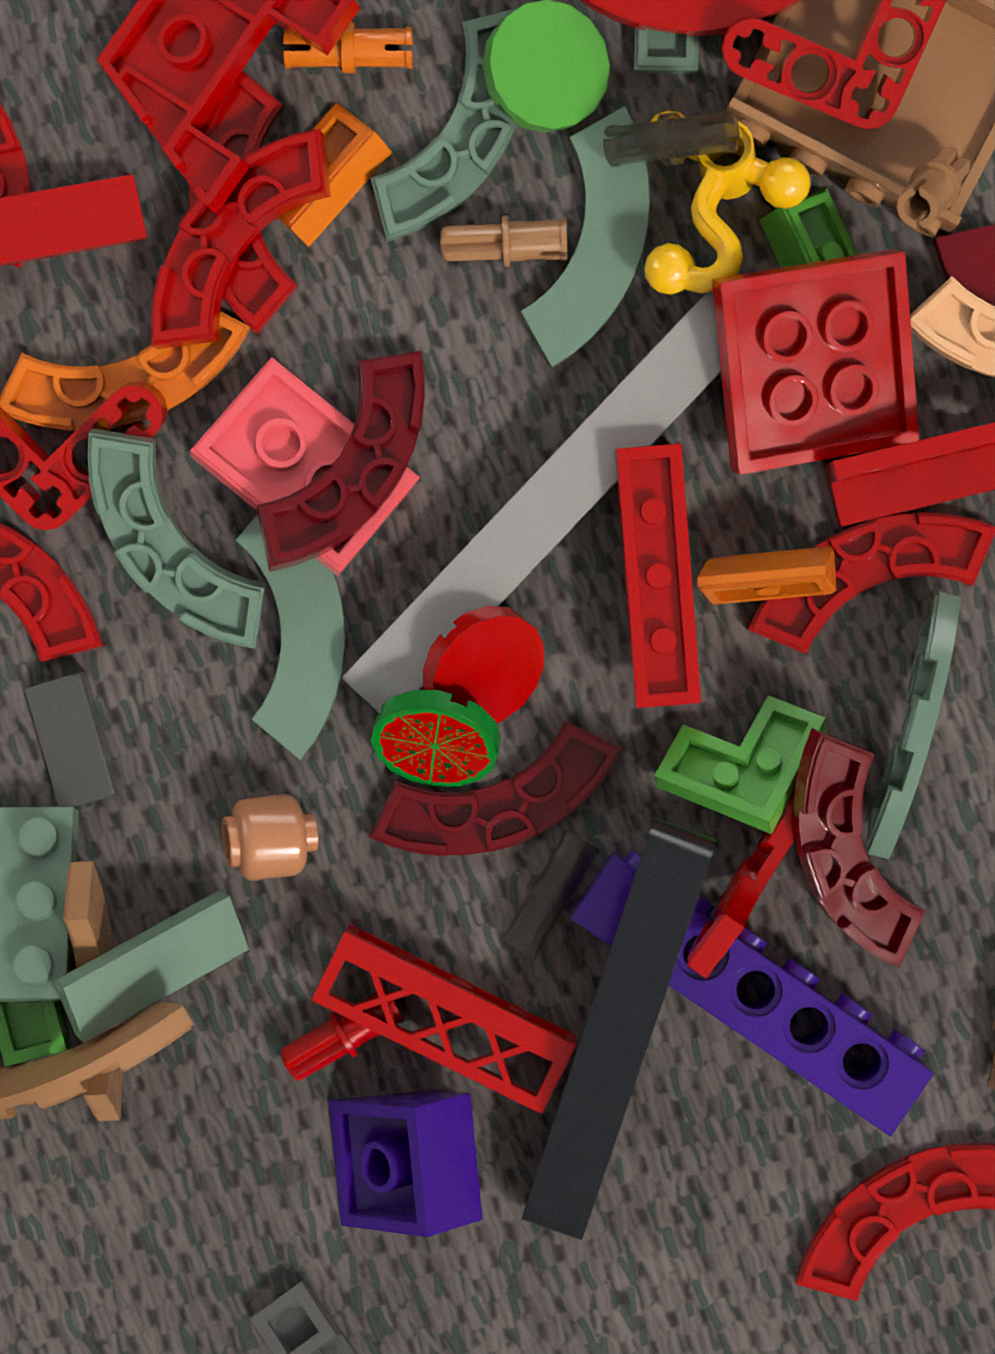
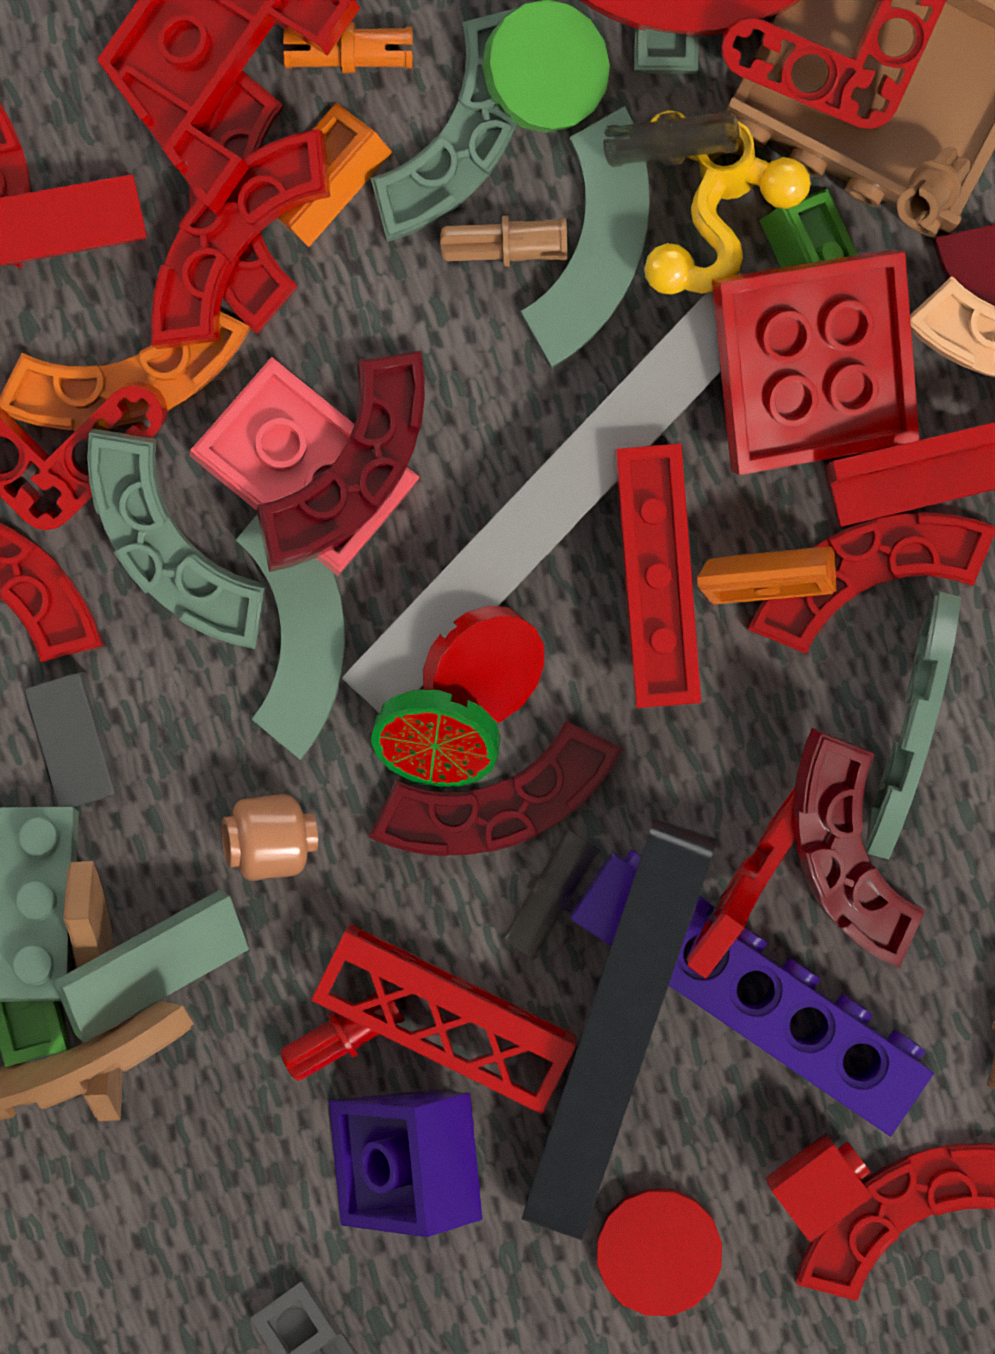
(659, 1252): none -> red tile
(742, 781): bright green plate -> none
(820, 1185): none -> red brick

